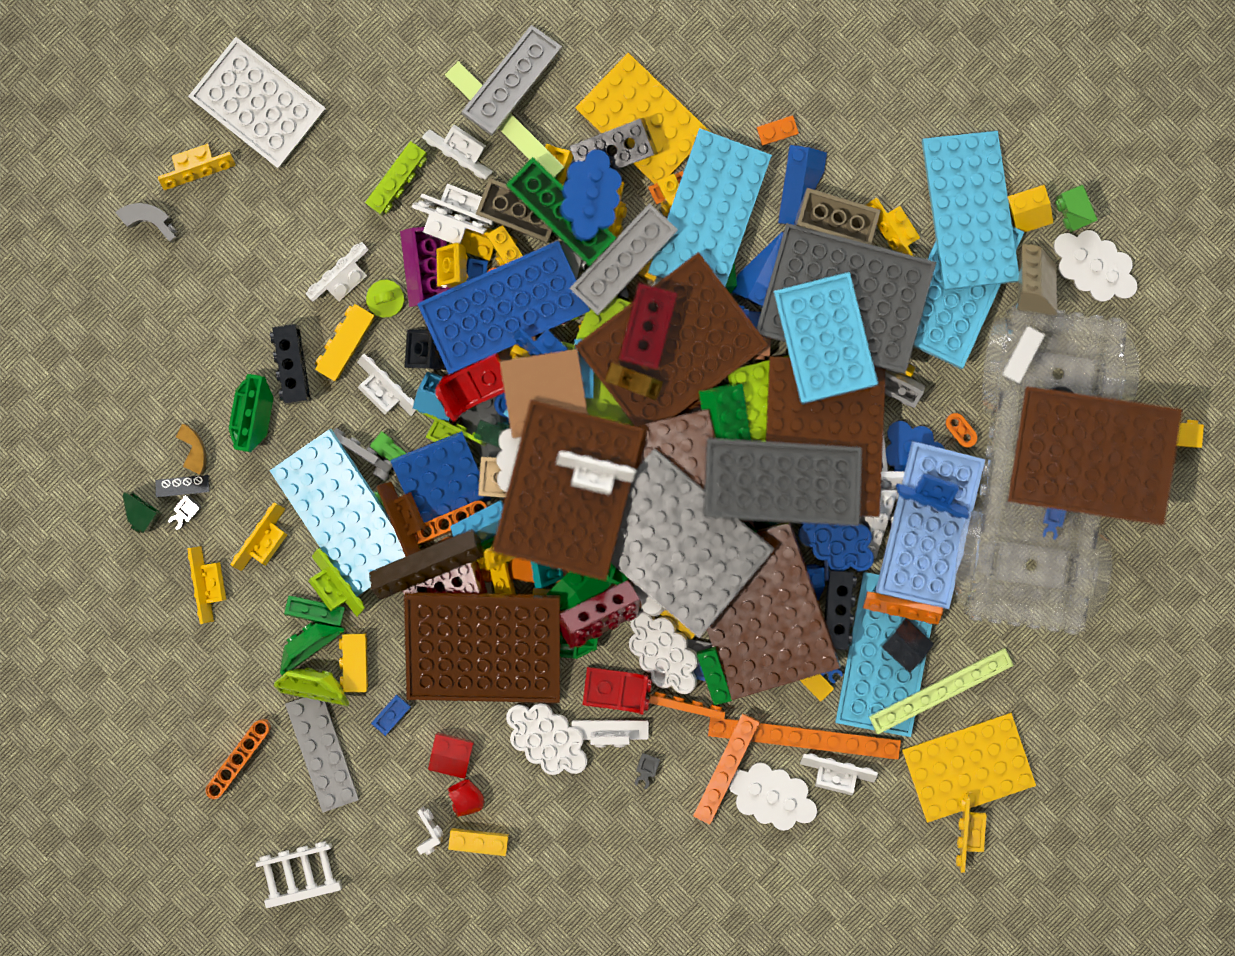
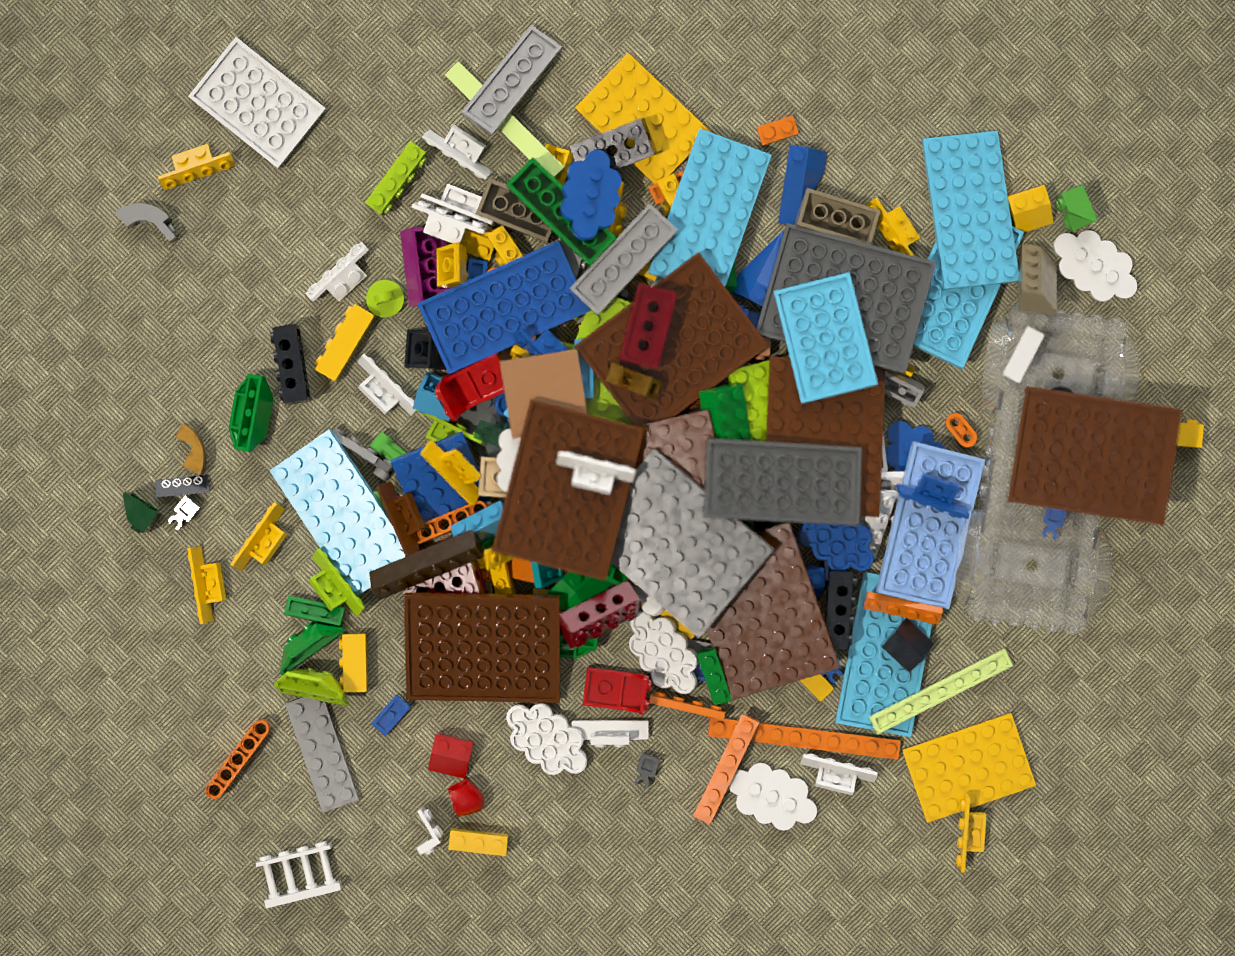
(454, 470): none -> yellow bracket

